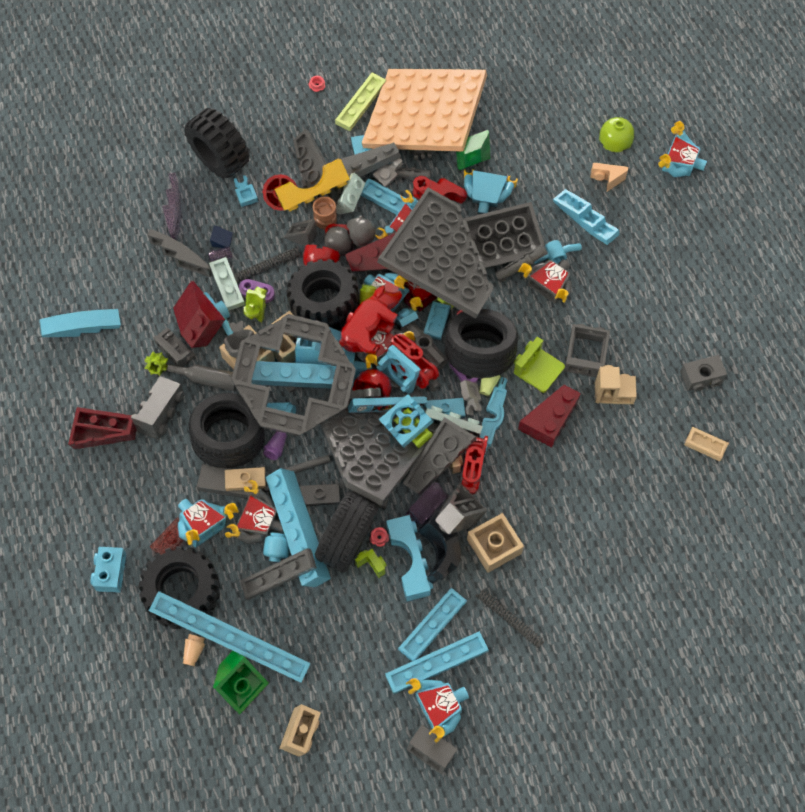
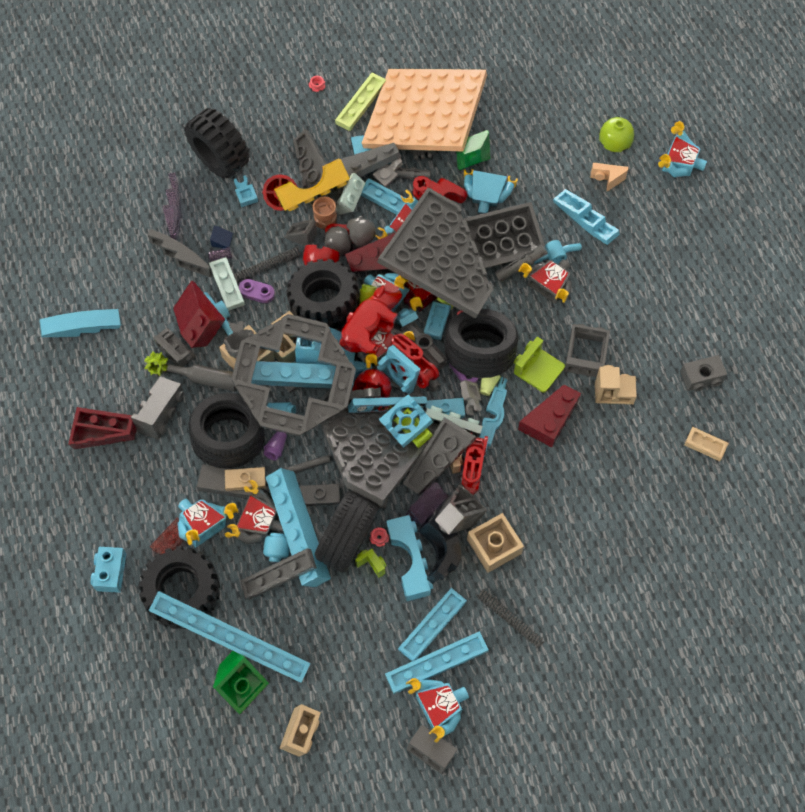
(193, 649): light nougat cone -> none
(255, 304): lime hips -> none

